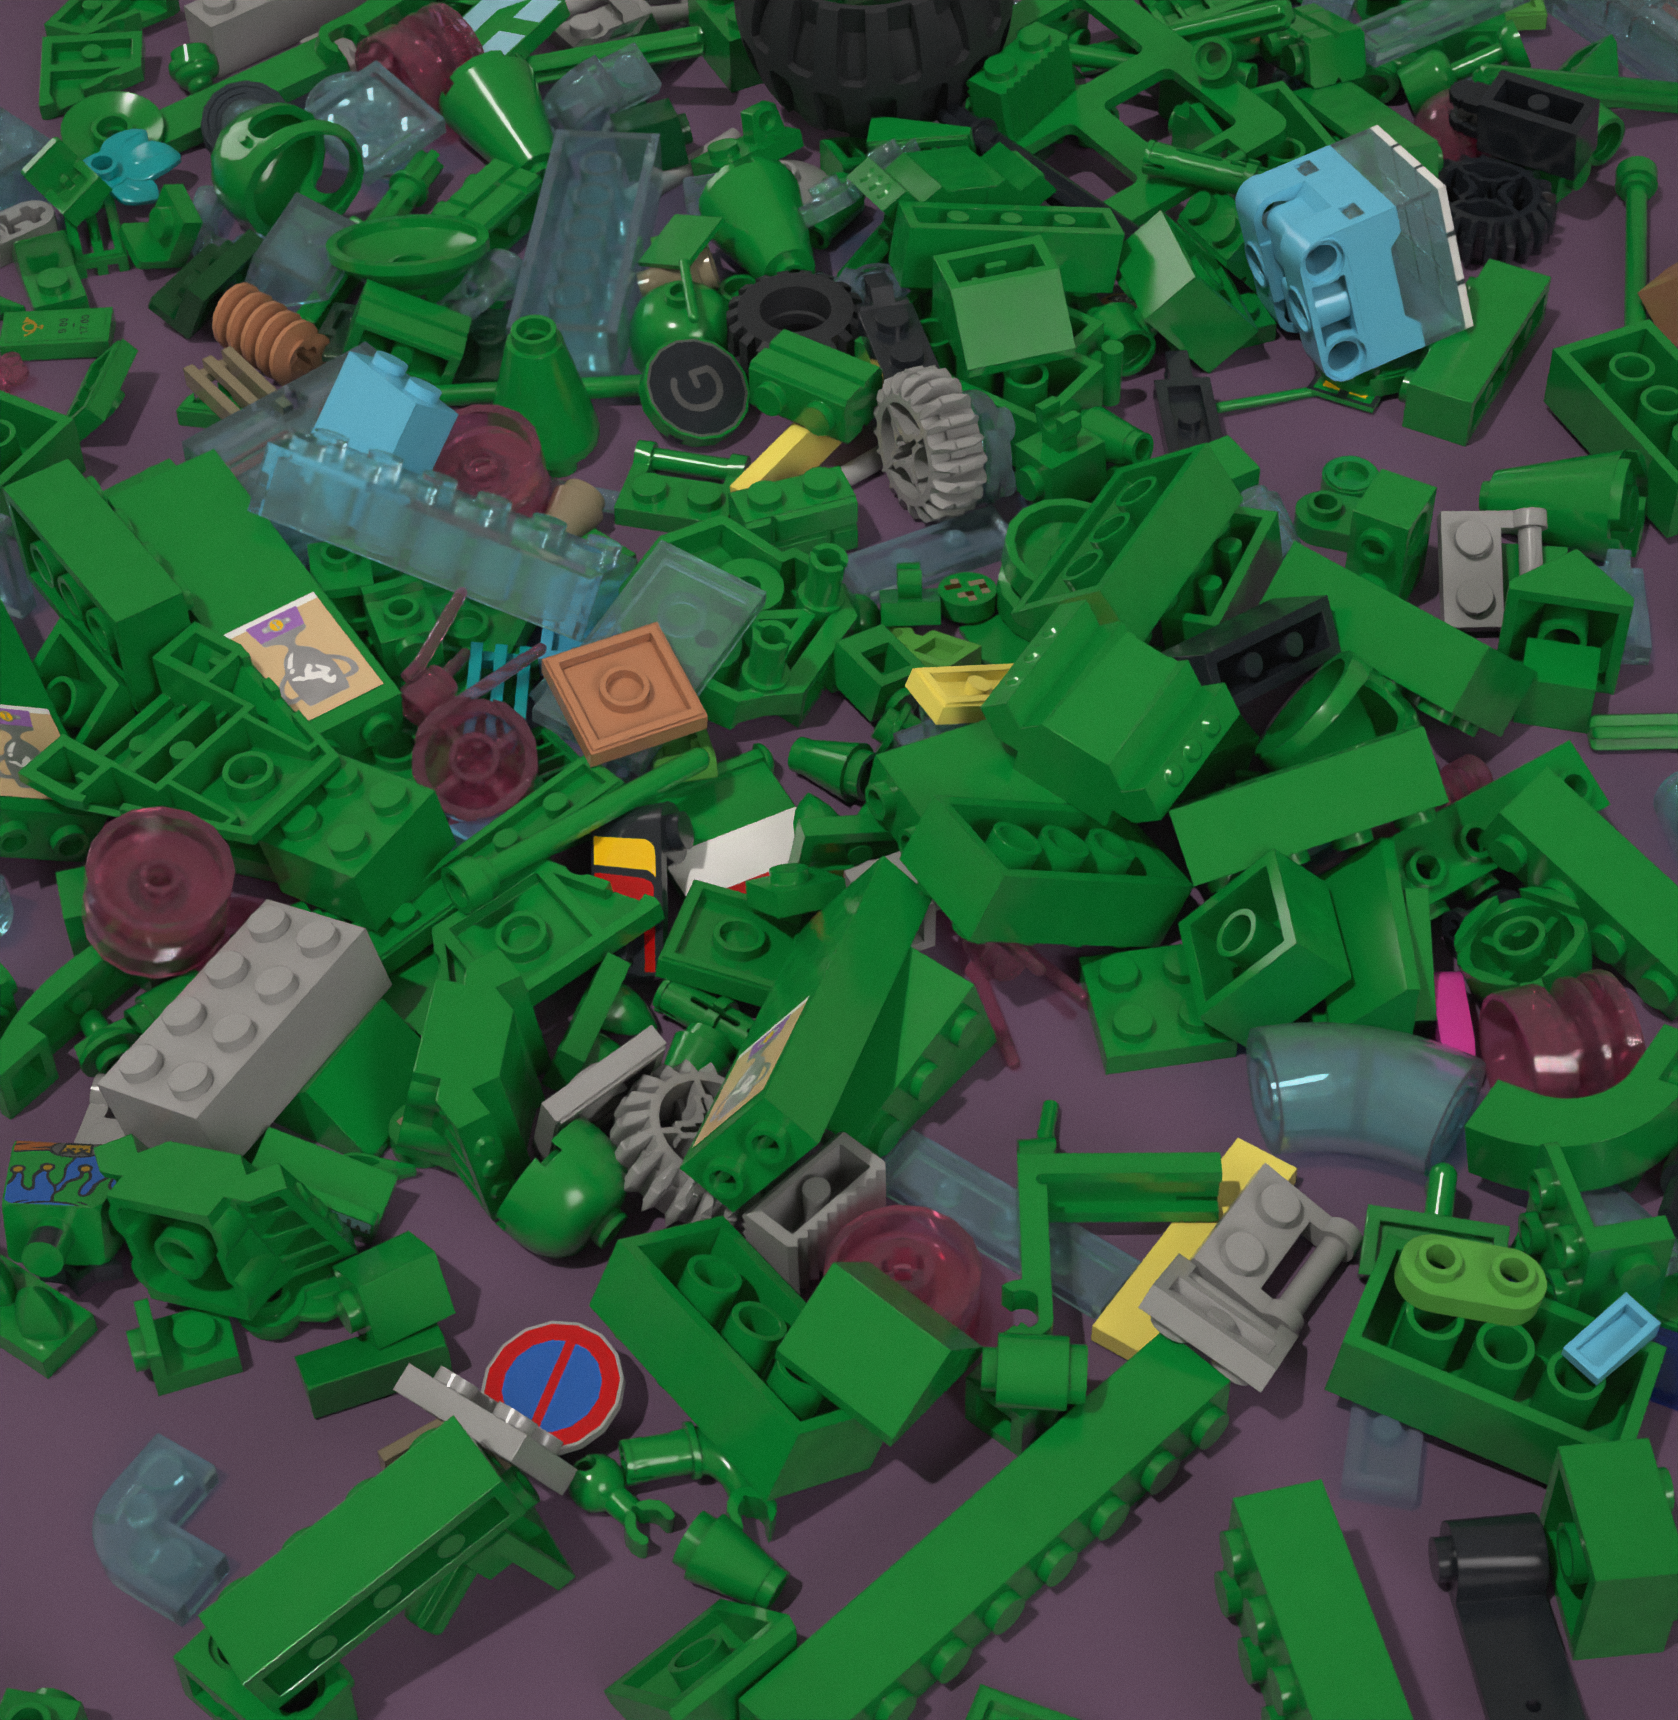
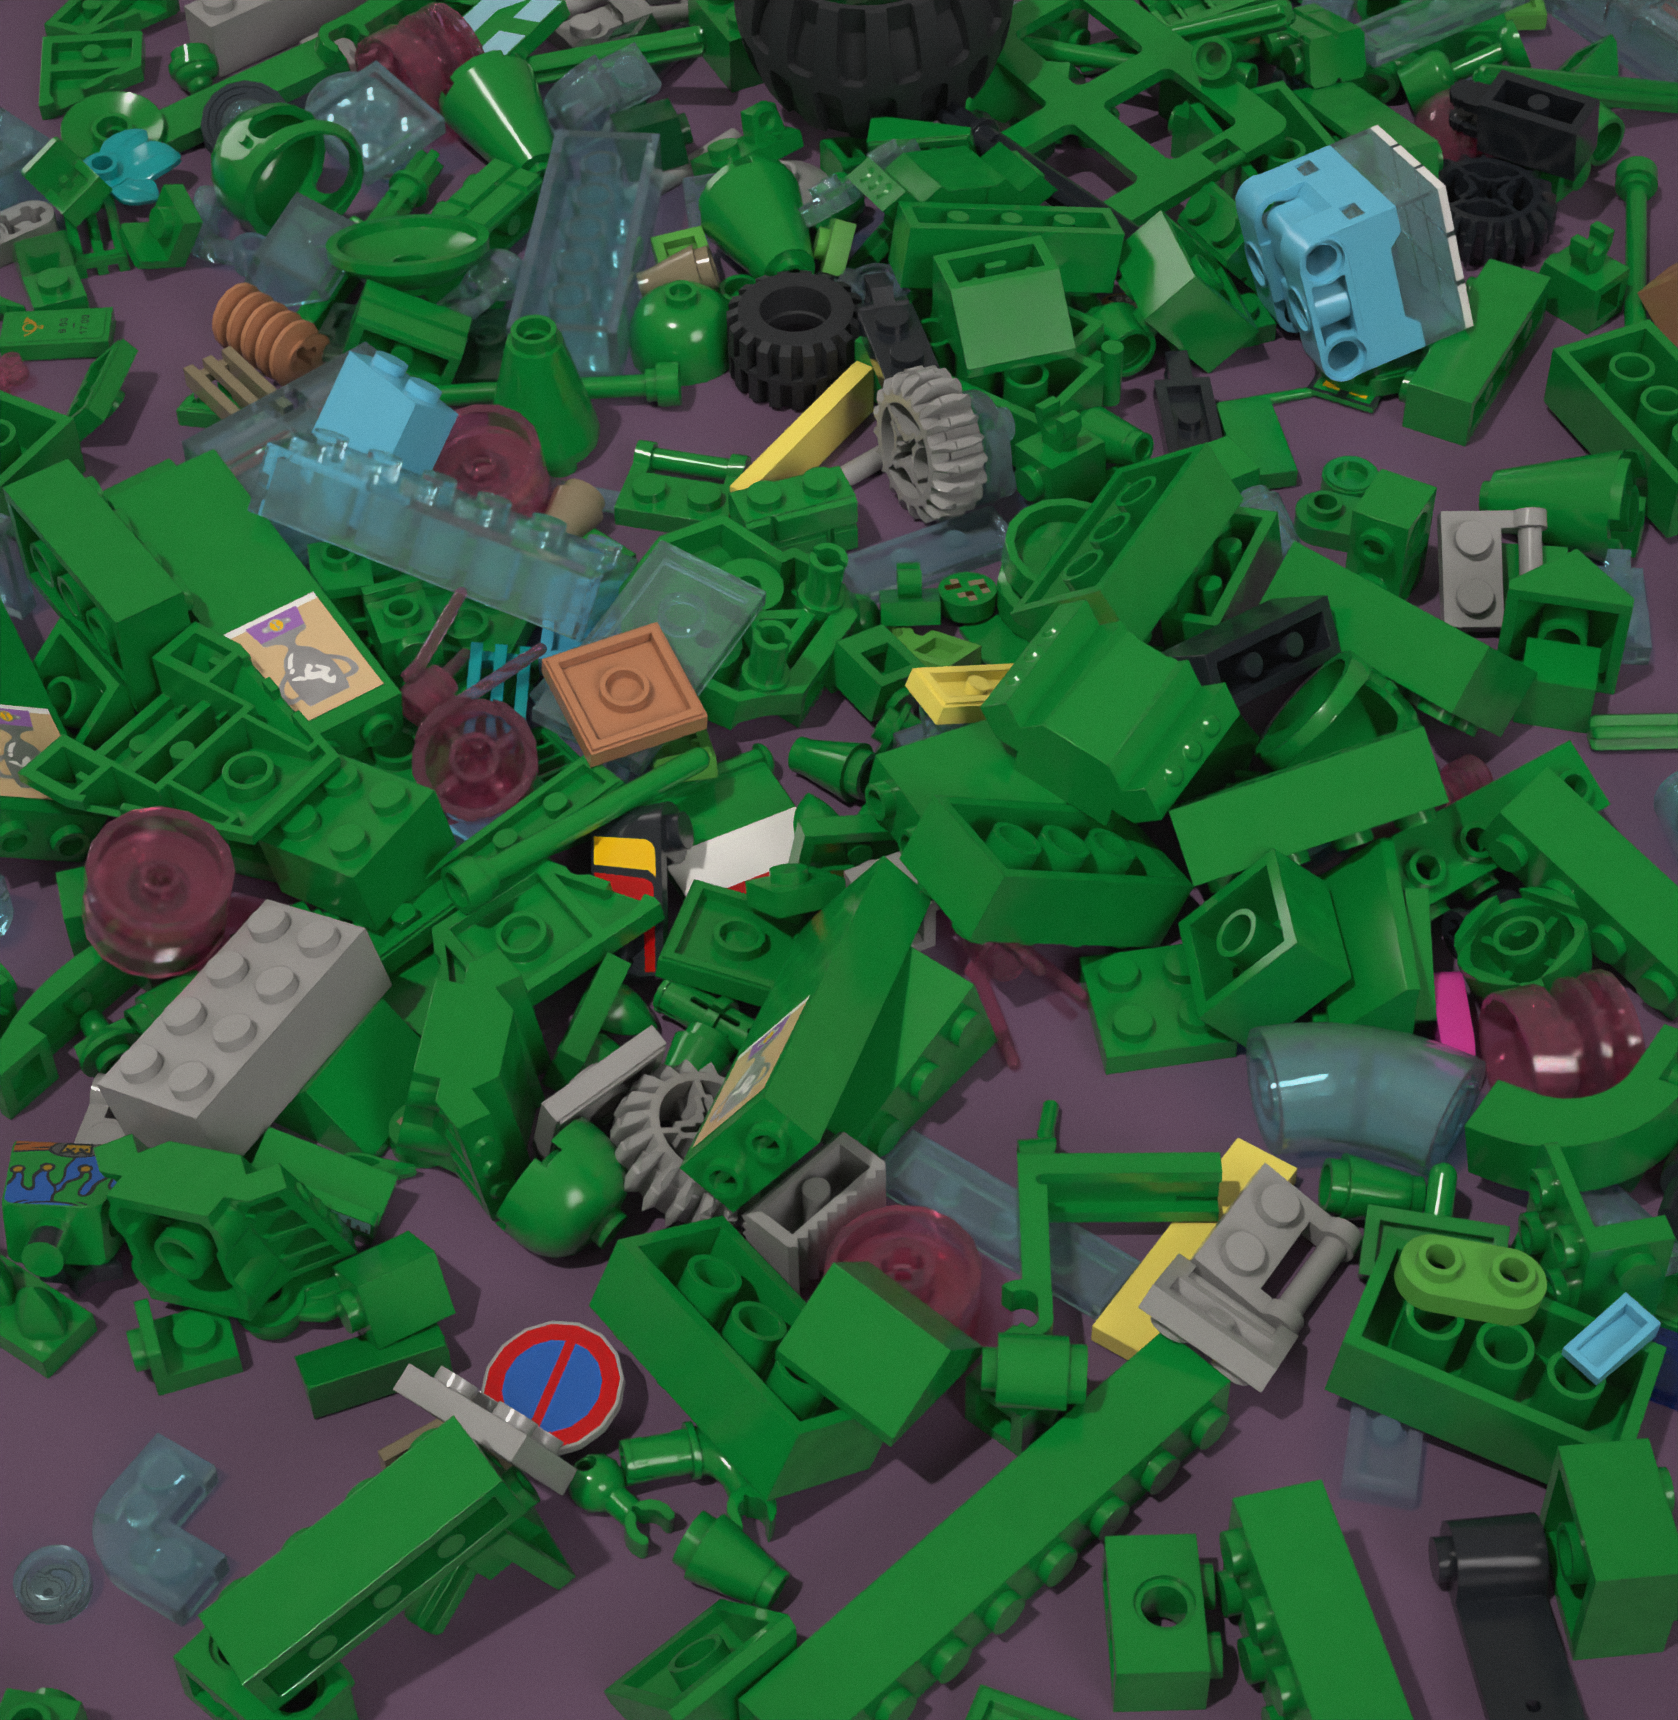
(53, 1584): none -> clear light blue tile
(194, 291): dark green bracket -> none
(679, 247): green piece -> none
(694, 391): black tile -> none
(814, 386): green brick -> none
(833, 246): none -> bright green plate
(1023, 80): green brick -> none
(1151, 1663): none -> green brick
(1198, 167): green pin -> none
(1259, 433): none -> green tile
(1354, 1182): none -> green cone
(1585, 281): none -> green brick

